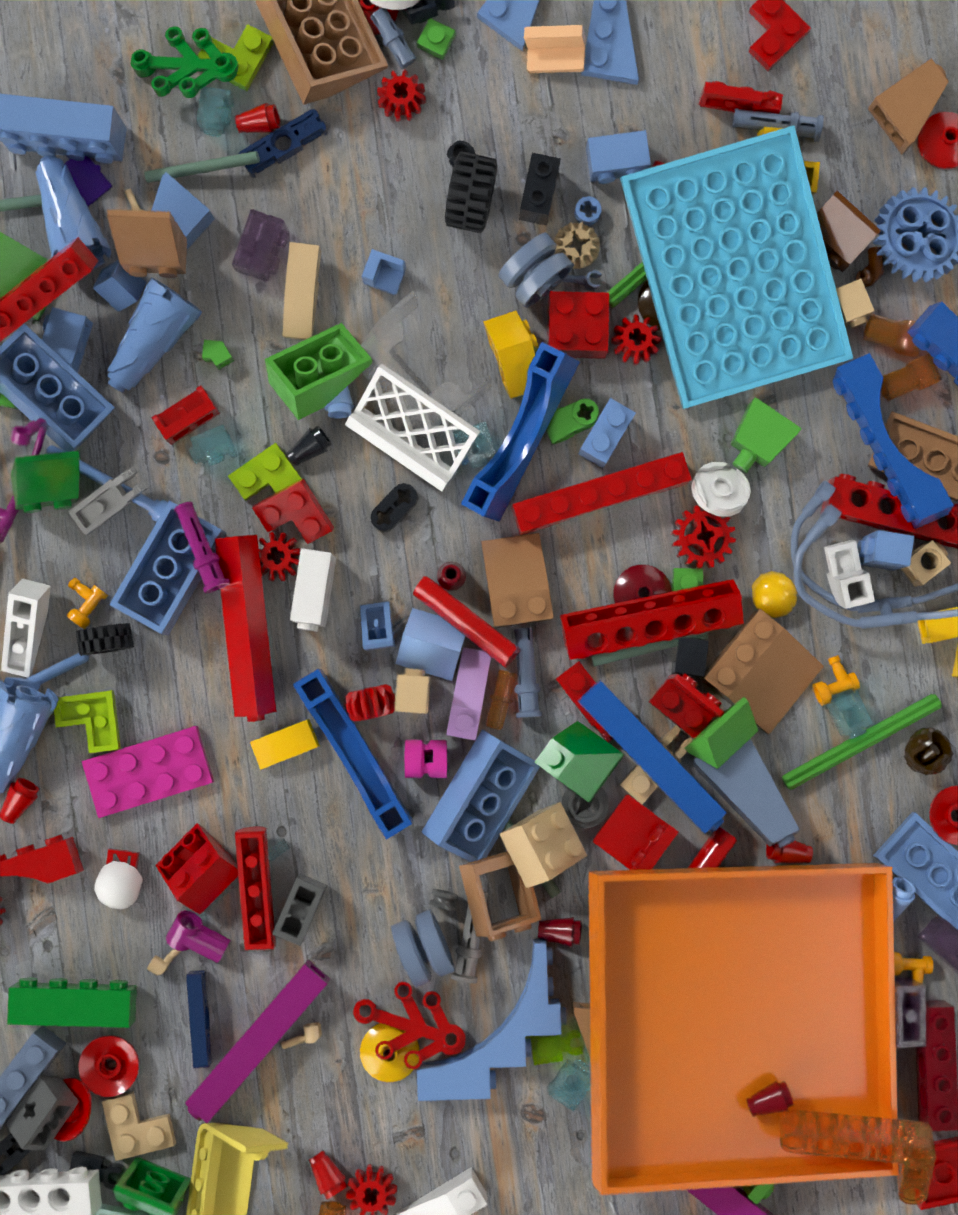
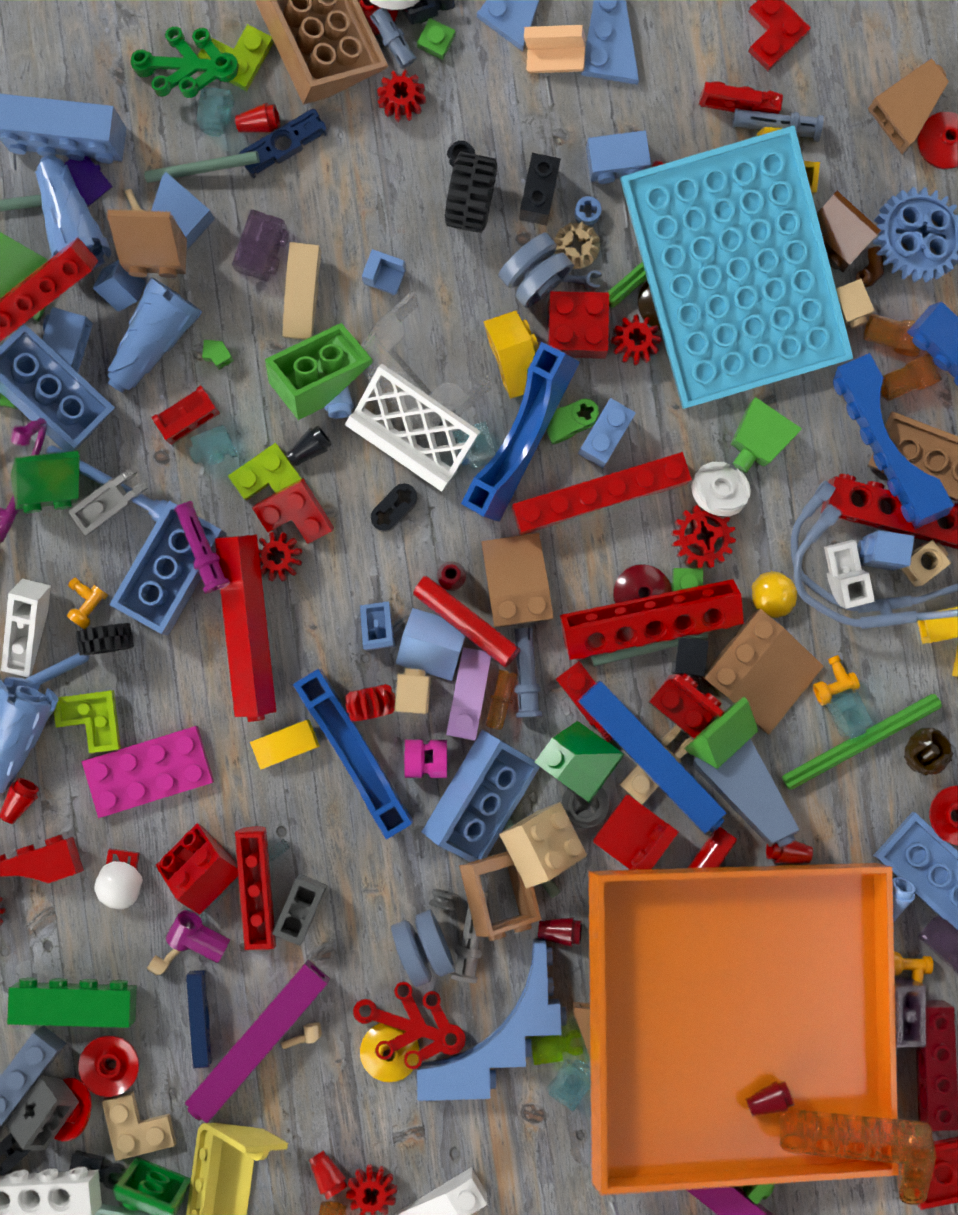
(313, 589): white brick -> none

